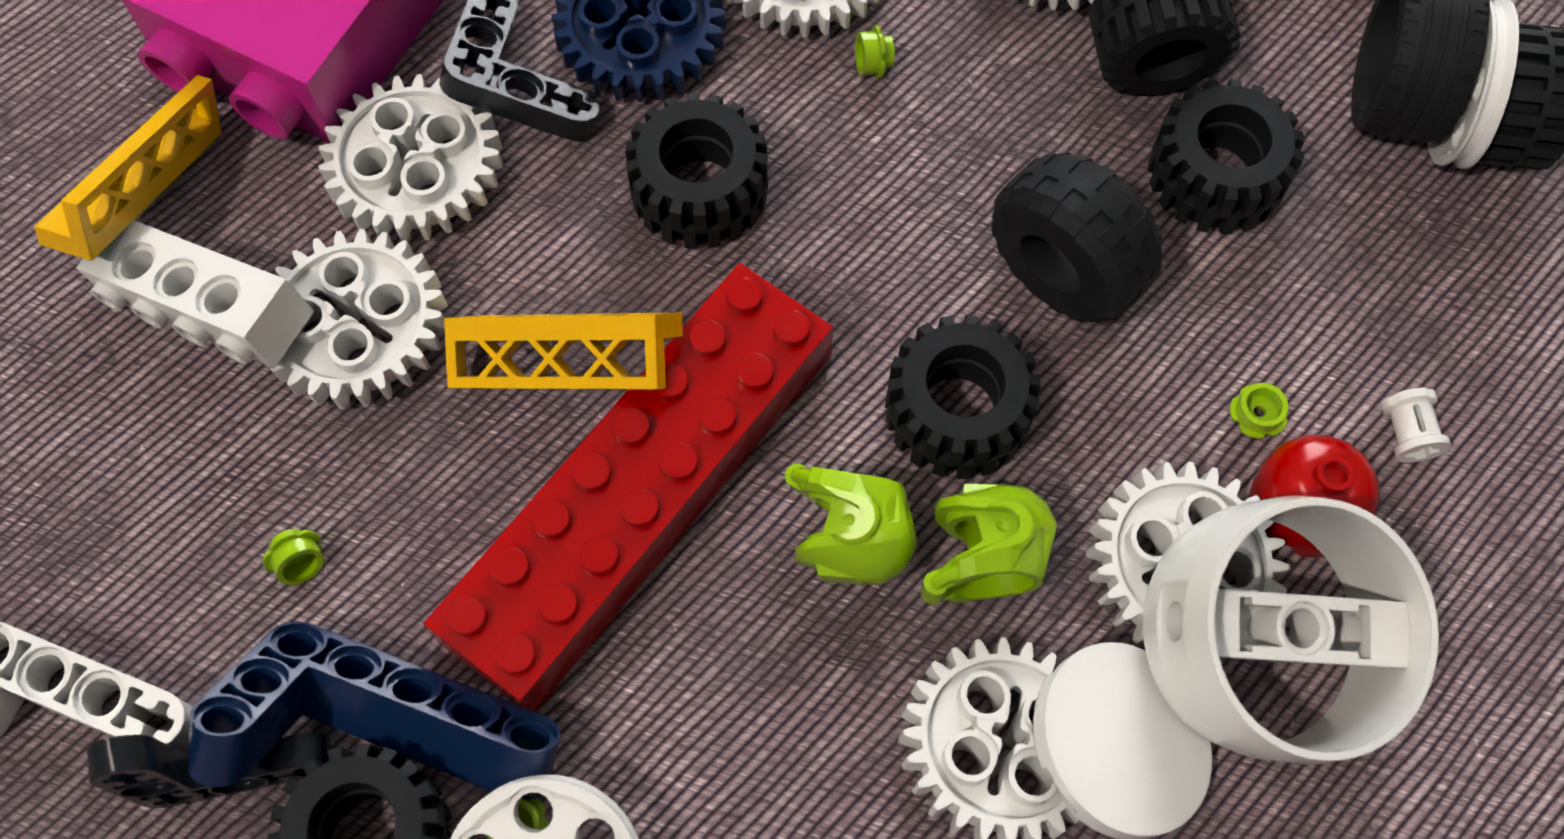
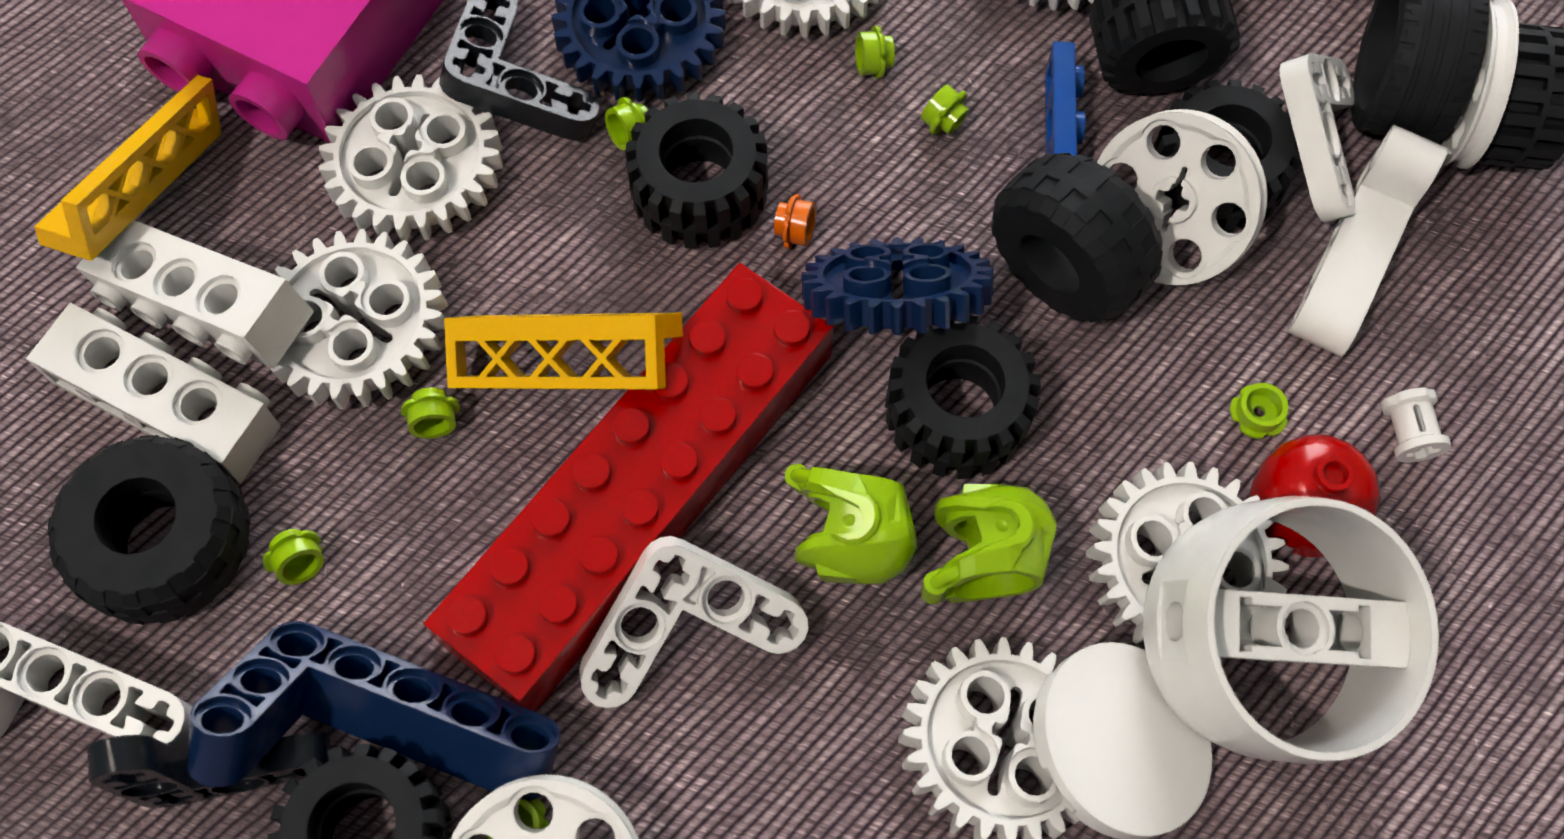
(82, 345): none -> white brick
(112, 495): none -> black tyre
(430, 413): none -> lime plate
(622, 119): none -> lime plate
(689, 594): none -> white beam
(795, 221): none -> orange plate
(937, 285): none -> dark blue gear
(945, 110): none -> lime plate
(1062, 86): none -> blue hinge
(1202, 188): none -> white wedge
(1313, 91): none -> white beam
(1366, 240): none -> white beam

